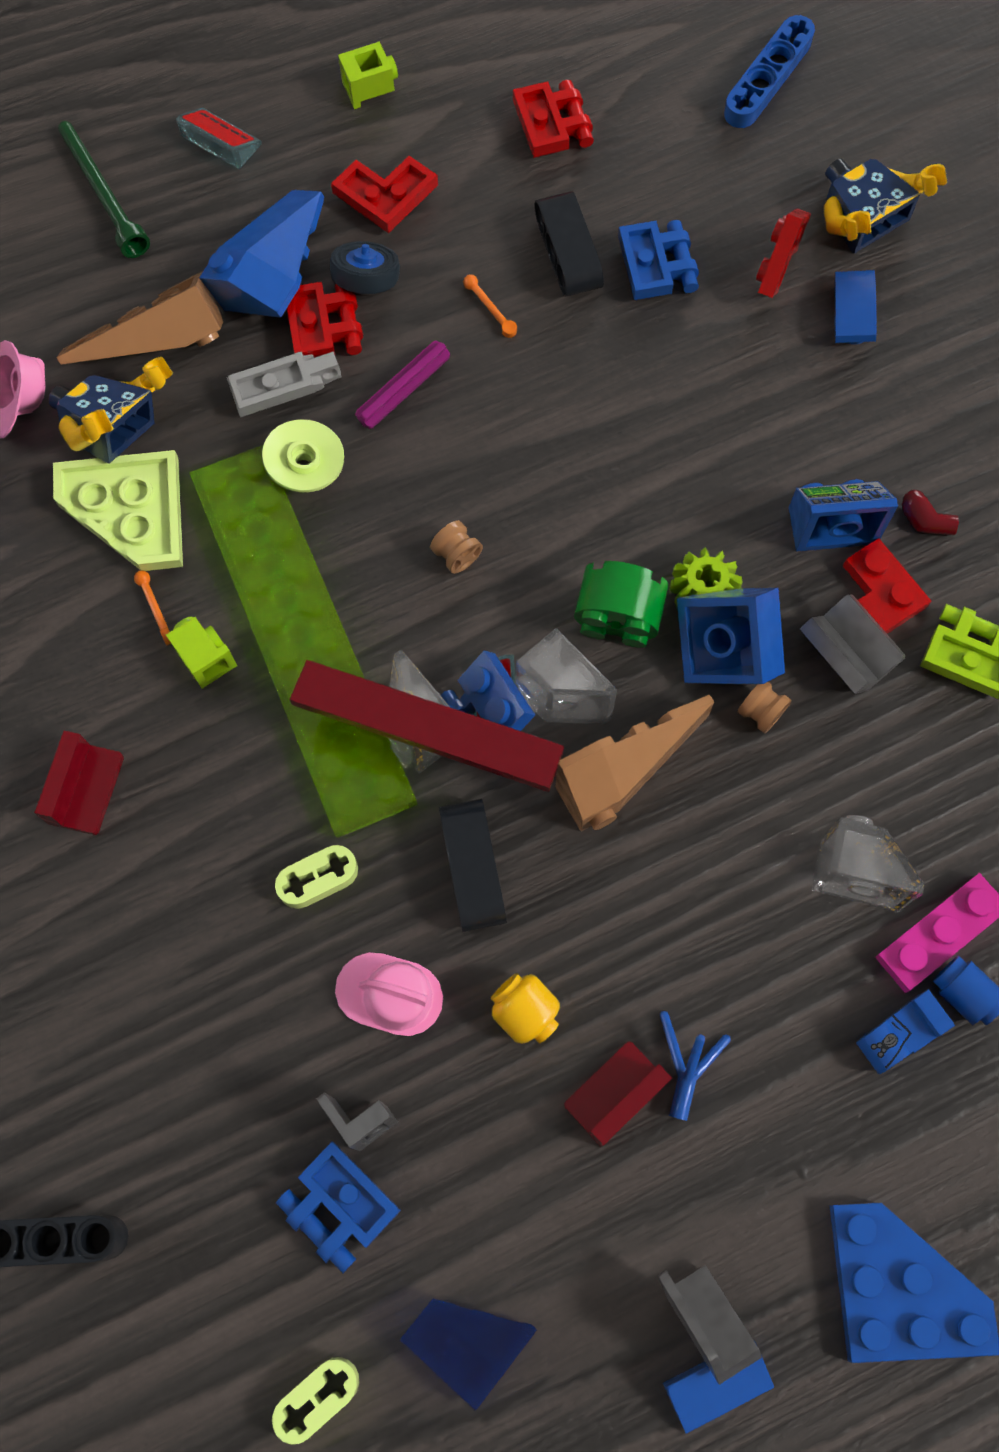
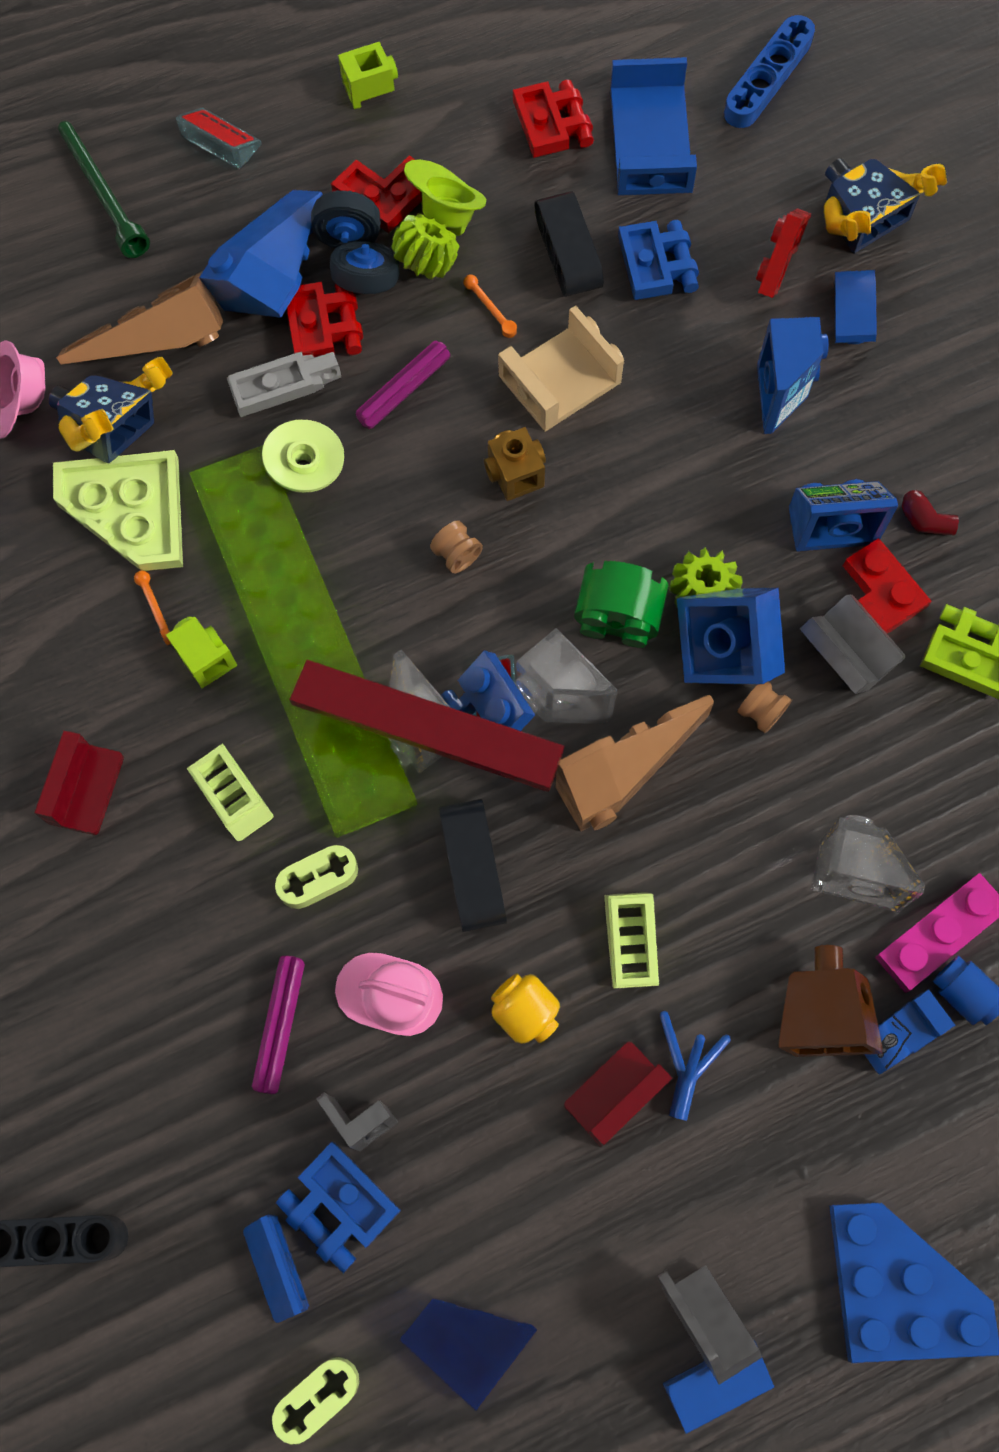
(243, 815): none -> yellowish green slope
(275, 1268): none -> blue slope
(278, 1025): none -> magenta axle
(345, 218): none -> black wheel
(425, 246): none -> lime gear
(444, 195): none -> lime piece
(515, 463): none -> pearl gold brick
(563, 371): none -> tan panel
(648, 938): none -> yellowish green slope
(651, 127): none -> blue panel
(789, 366): none -> blue slope
(829, 1010): none -> reddish brown torso

